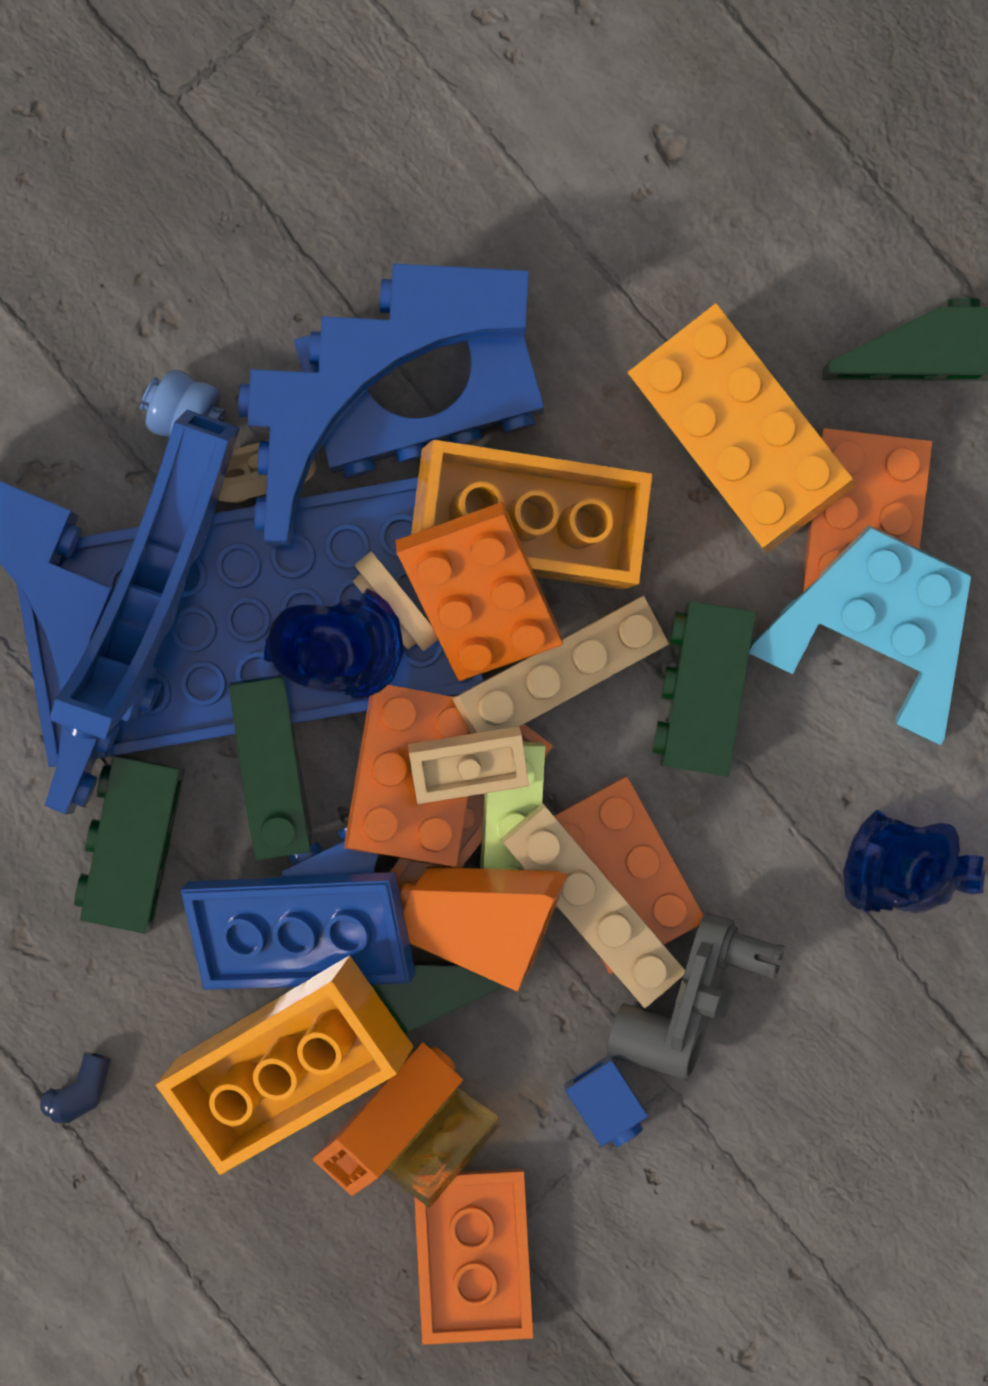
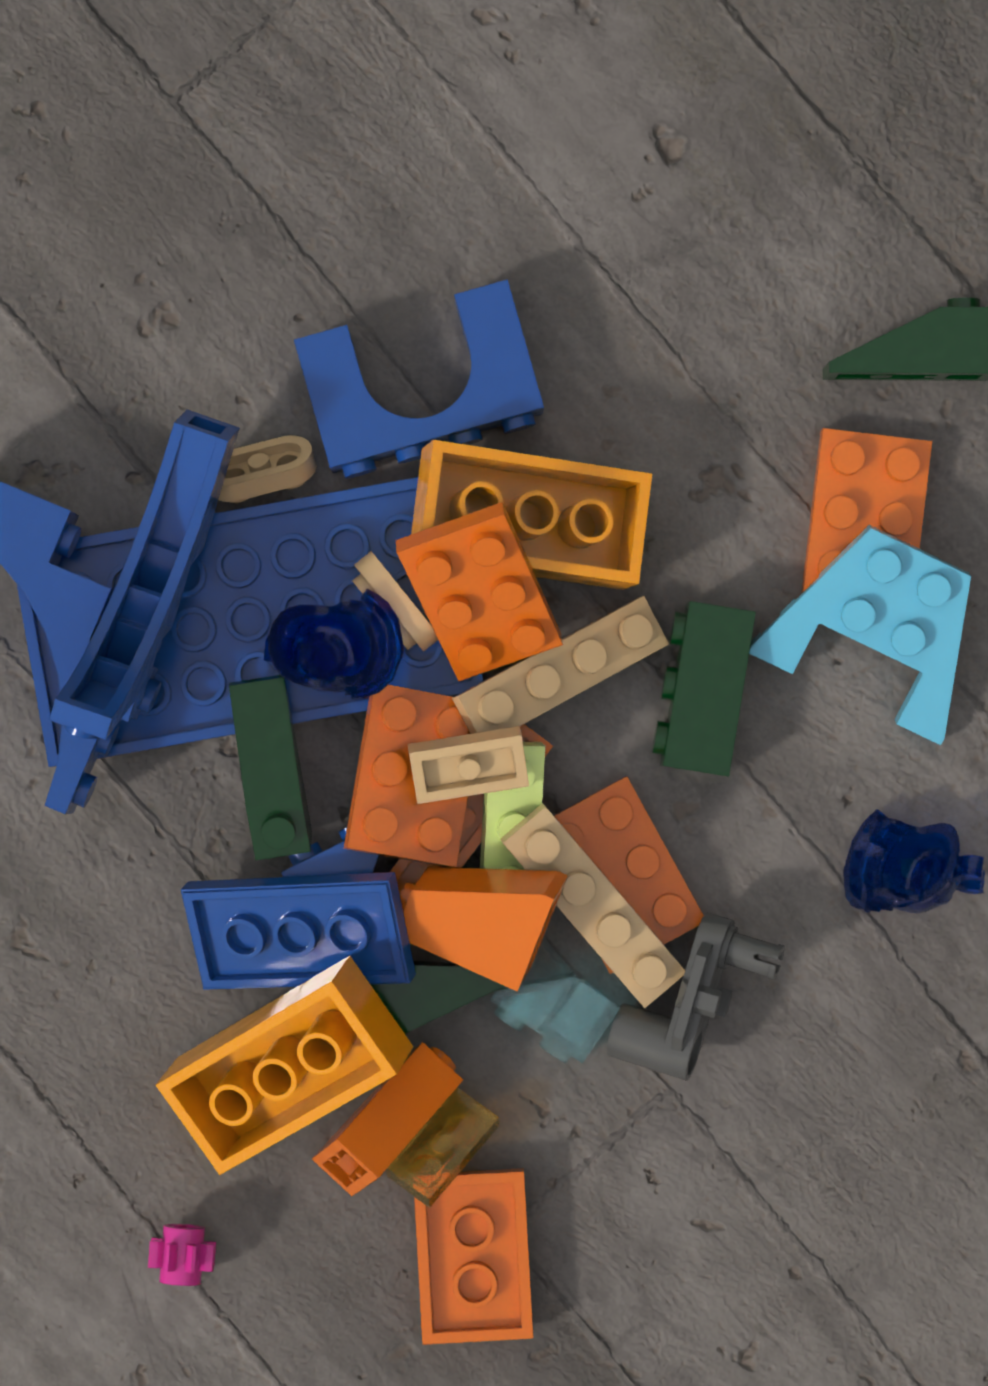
(80, 1097): dark blue arm -> none
(129, 844): dark green brick -> none
(175, 395): medium blue piece -> none
(182, 1254): none -> dark pink gear
(299, 409): blue arch -> none
(561, 1009): none -> clear light blue slope
(607, 1103): blue brick -> none
(742, 428): light orange brick -> none

